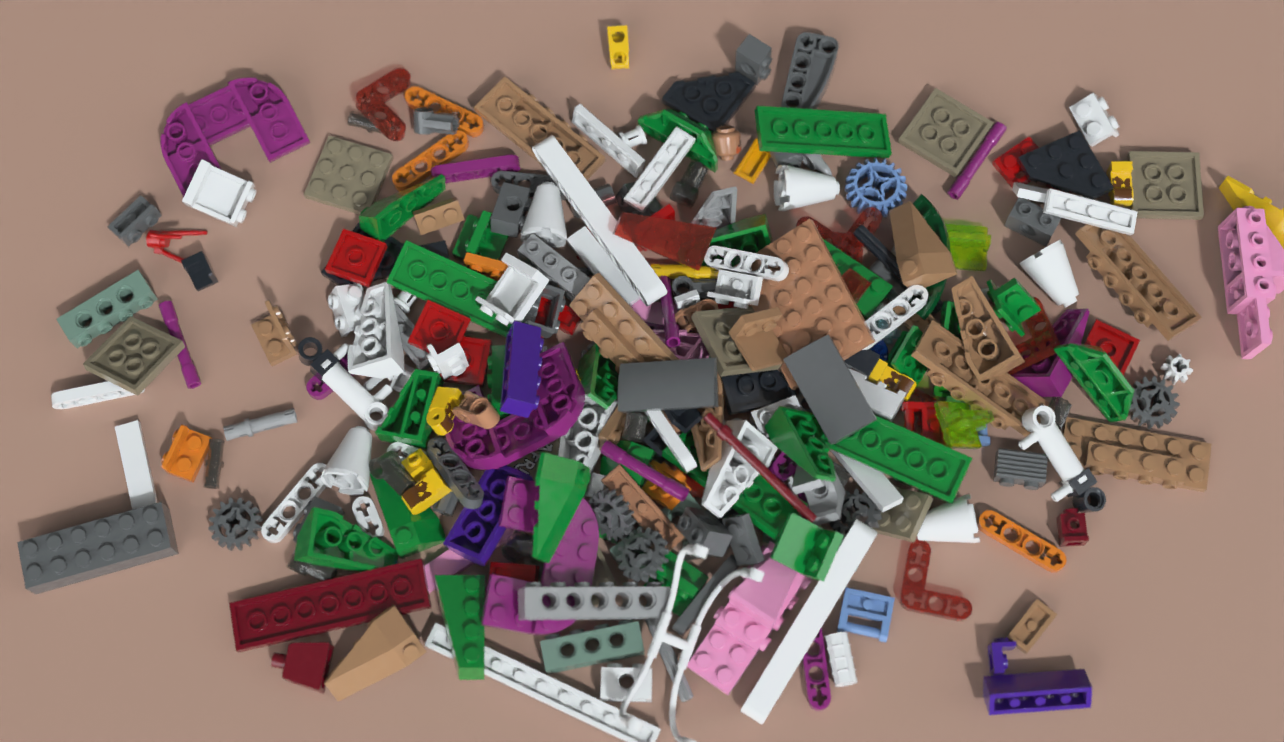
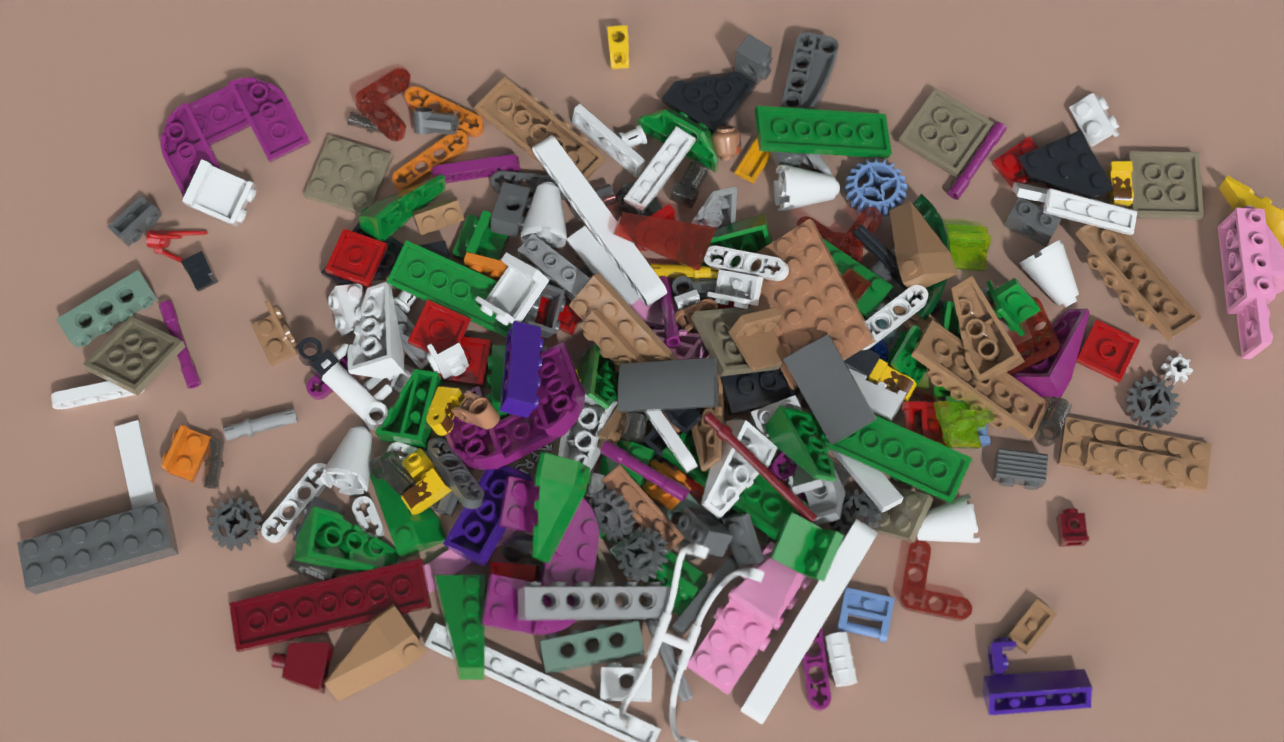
(1019, 544): orange beam -> none
(1075, 479): white piece -> none
(1098, 378): green wedge -> none

